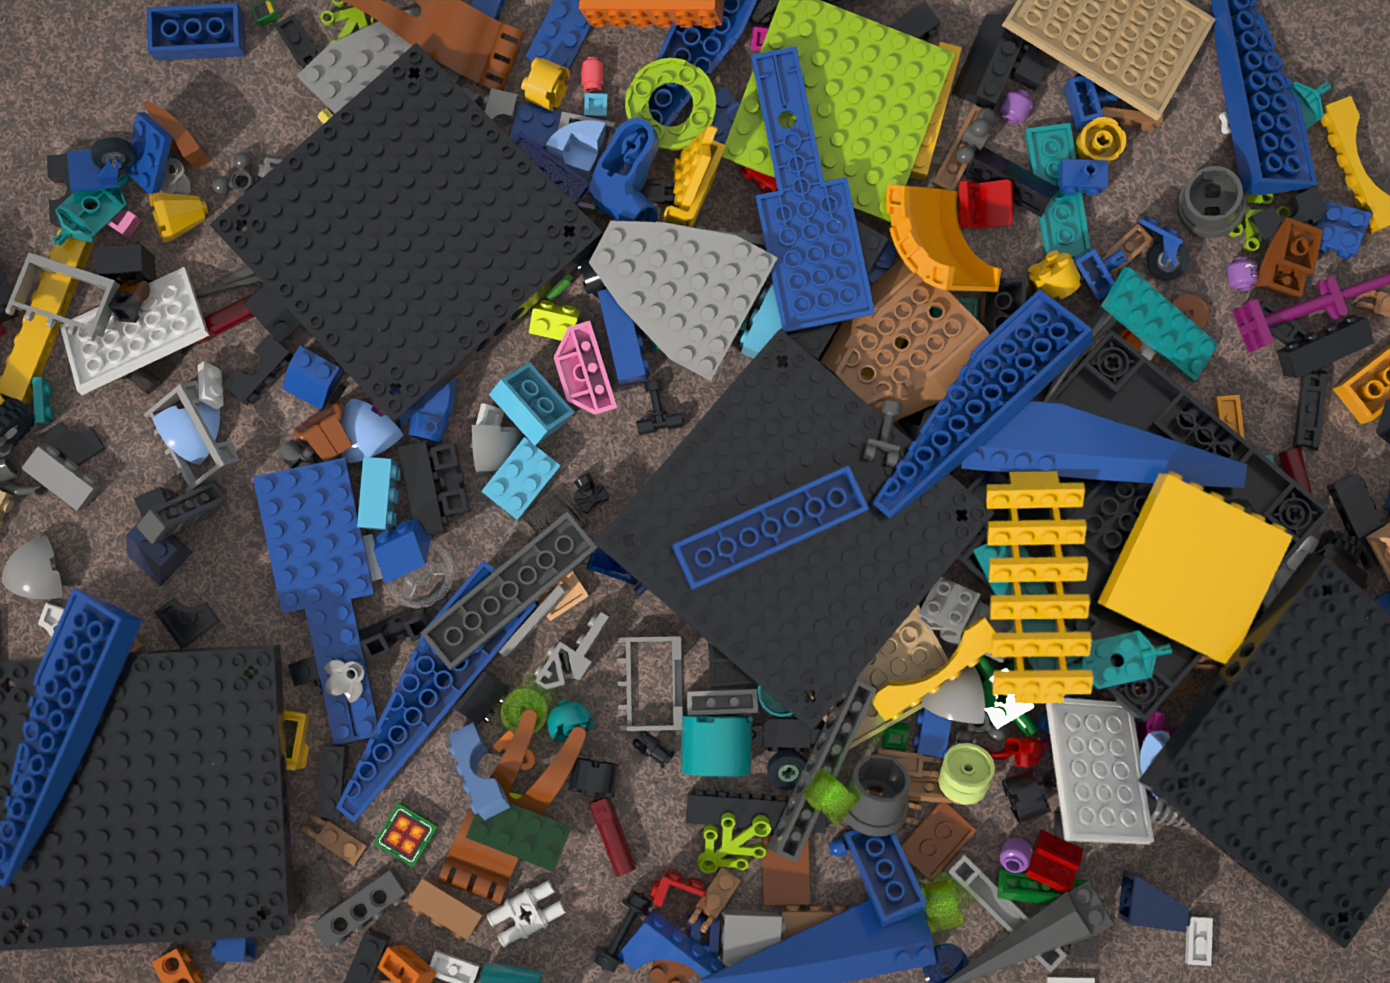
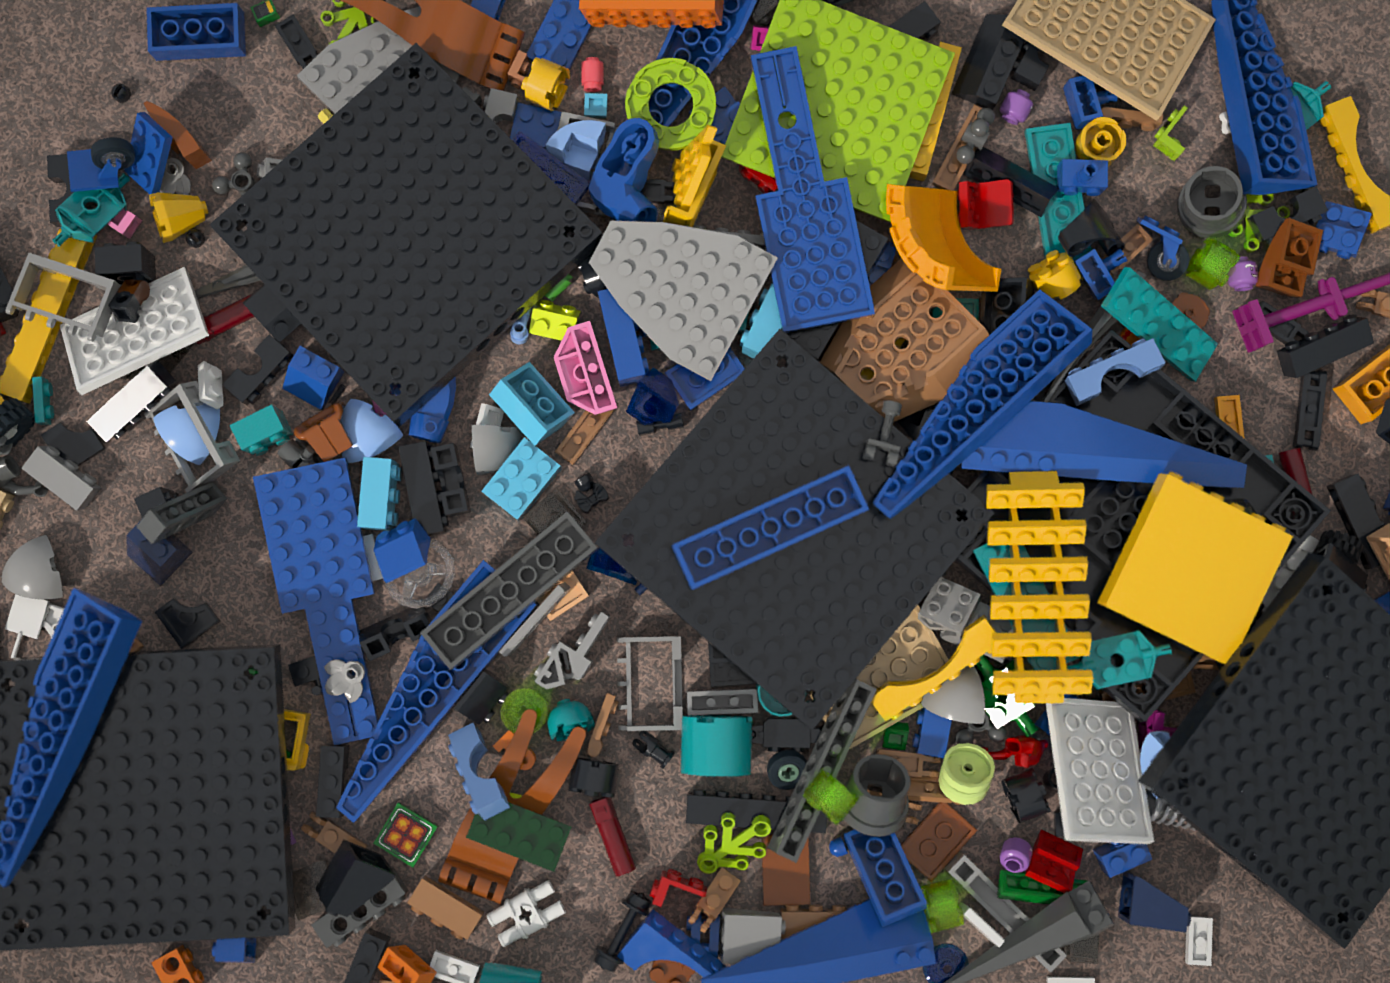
(26, 618): none -> white piece
(123, 95): none -> black hinge
(132, 401): none -> brick
(198, 234): none -> black hinge
(262, 430): none -> teal brick
(352, 878): none -> black slope
(518, 68): none -> nougat bracket
(521, 324): none -> light blue brick
(581, 435): none -> medium nougat tile
(602, 726): none -> medium nougat hinge
(653, 399): none -> clear blue slope
(697, 389): none -> blue plate
(981, 925): none -> white tile
(1089, 227): none -> black panel
(1120, 857): none -> blue brick
(1140, 359): none -> medium blue arch
(1169, 145): none -> lime bracket
(1212, 264): none -> clear neon green brick

